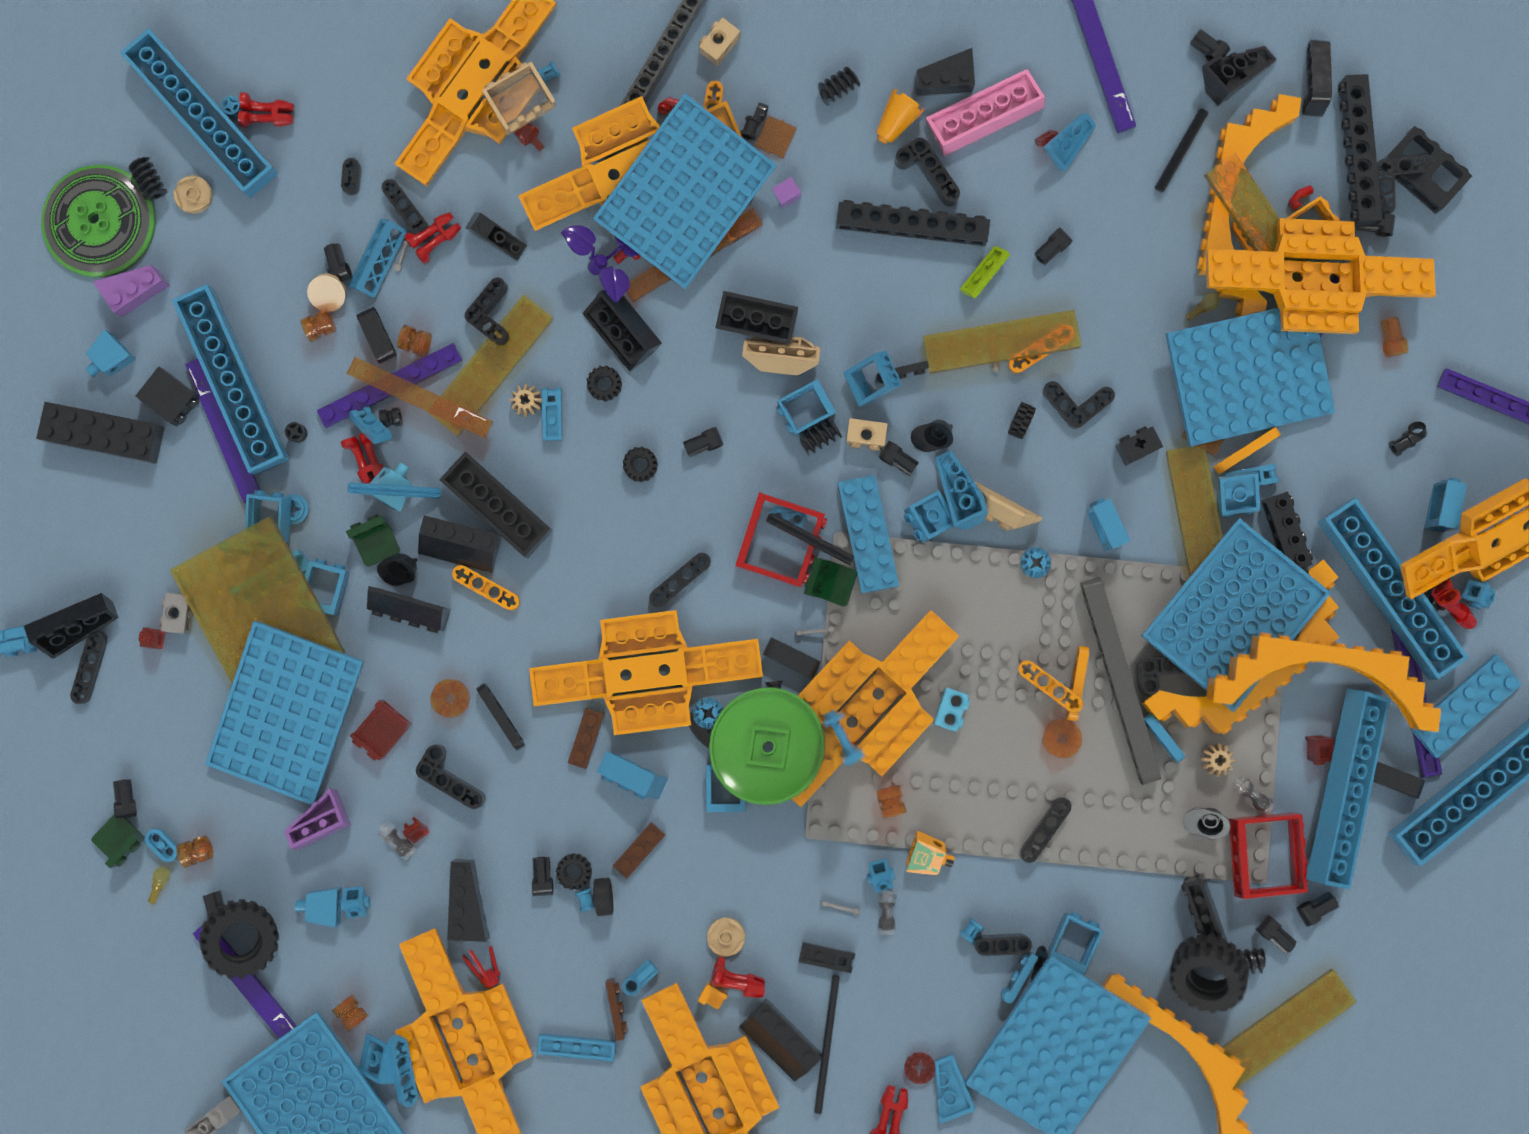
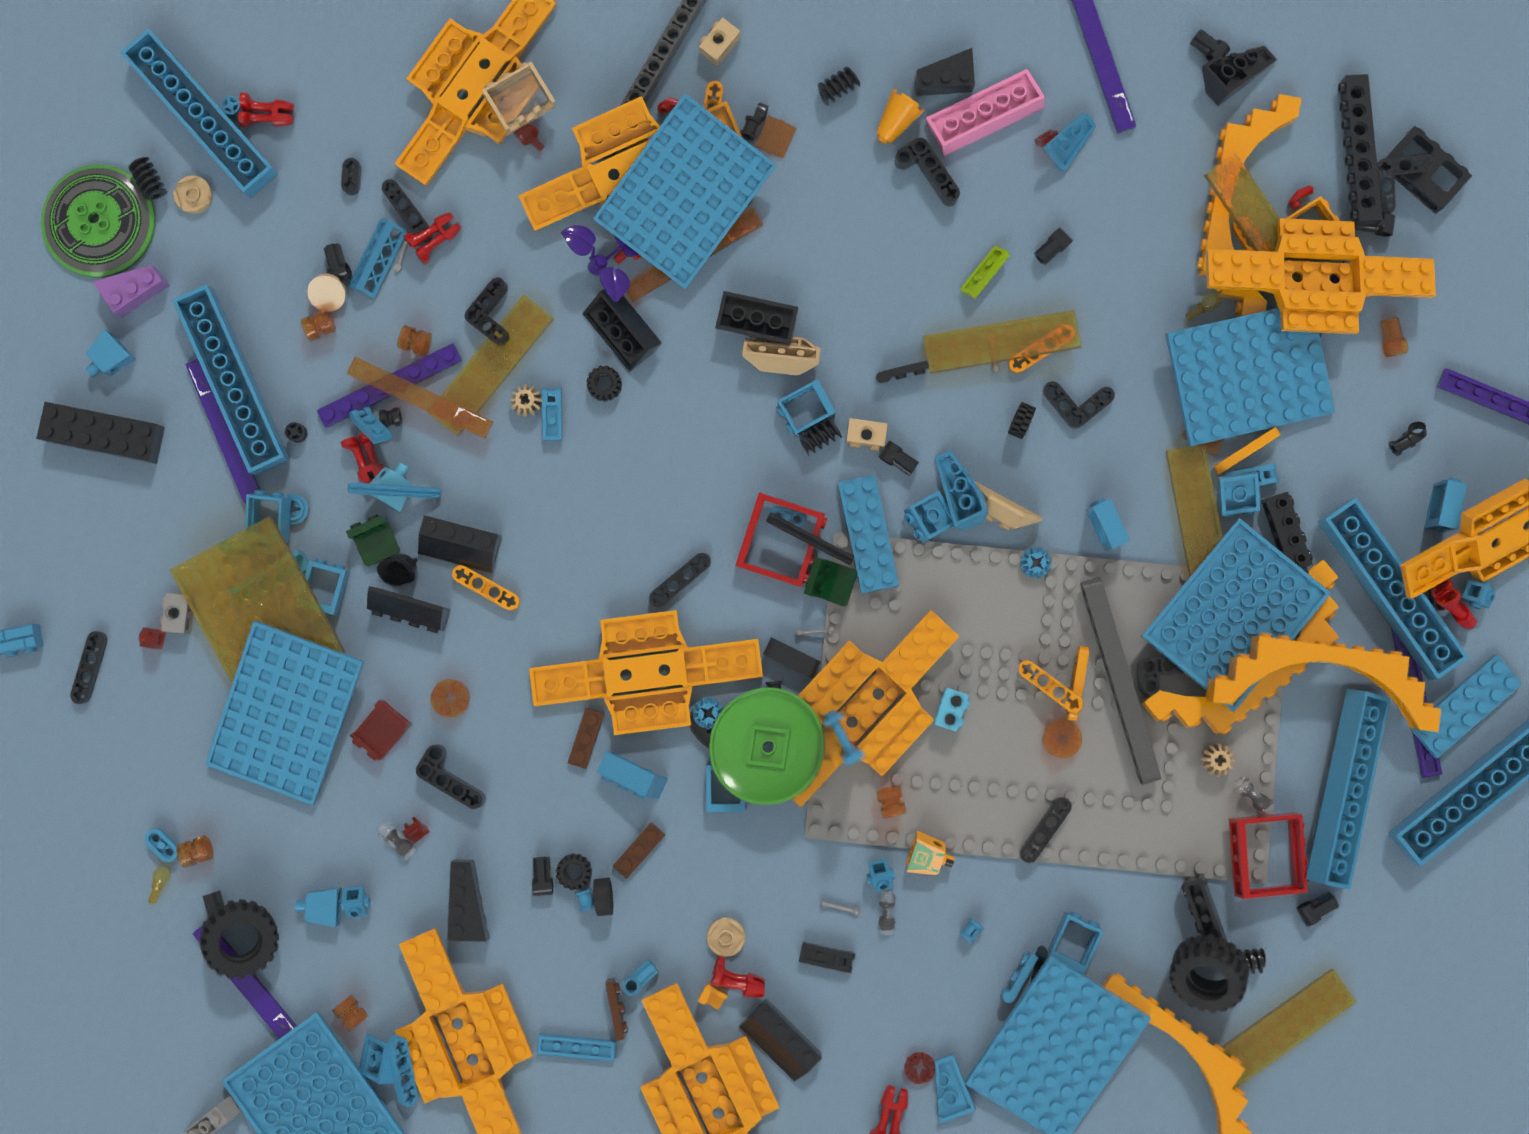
(70, 625): black wedge -> none
(117, 840): dark green bracket -> none
(124, 804): black piece -> none
(168, 396): black brick -> none
(318, 822): medium lavender wedge -> none
(376, 335): black beam -> none
(487, 977): red plant -> none
(495, 236): black slope -> none
(496, 505): black brick -> none
(500, 716): black beam -> none
(548, 72): dark azure bush -> none
(648, 472): black tyre -> none
(708, 440): black piece -> none
(787, 192): medium lavender panel -> none
(827, 1044): black piece -> none
(859, 384): dark azure window -> none
(904, 229): black brick -> none
(932, 436): black piece -> none
(1011, 948): black beam -> none
(1131, 453): black brick -> none
(1164, 738): dark azure beam -> none
(1181, 150): black axle -> none
(1206, 823): piece -> none
(1272, 931): black piece -> none
(1318, 78): black beam -> none
(1319, 749): clear red brick -> none
(1398, 780): black beam -> none

